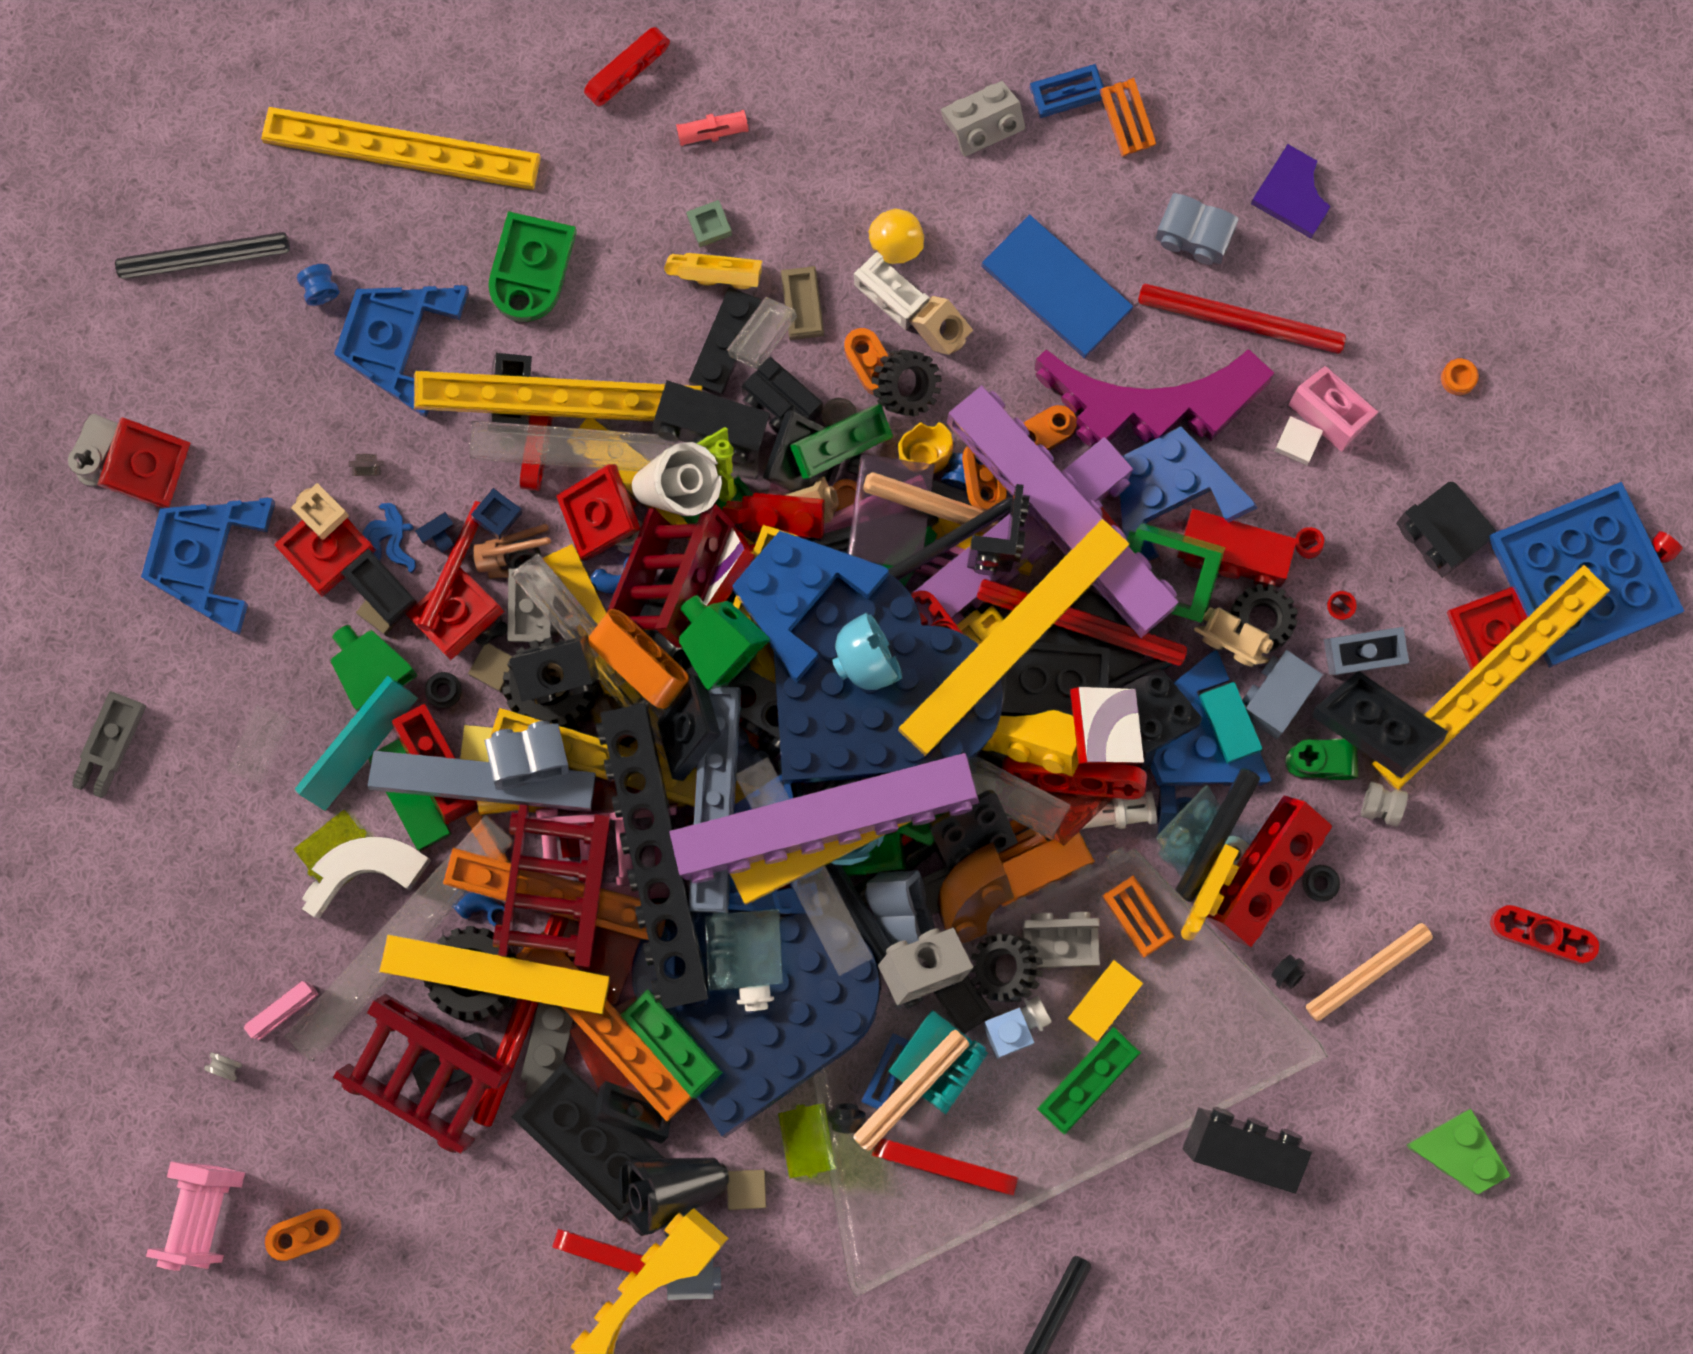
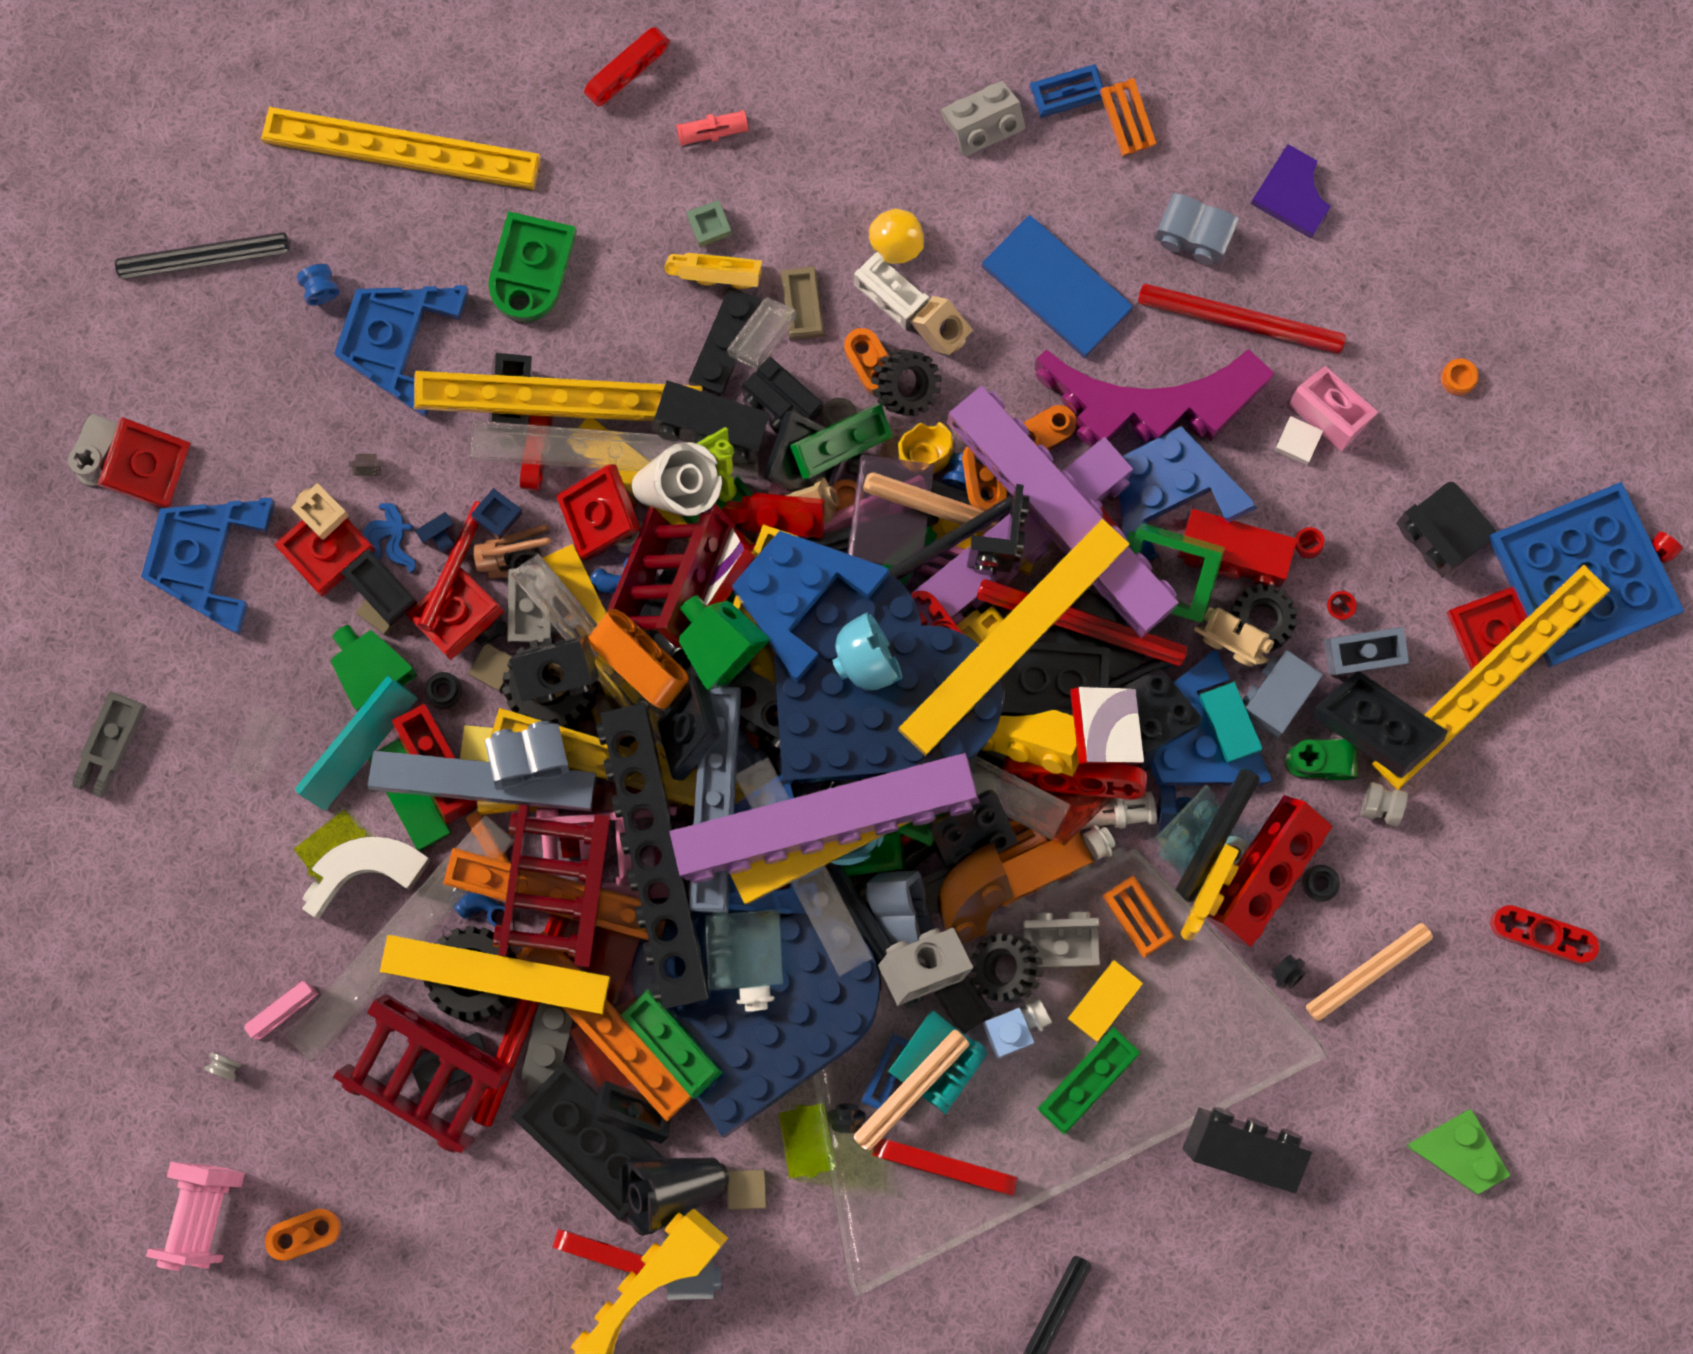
(1099, 841): none -> white plate

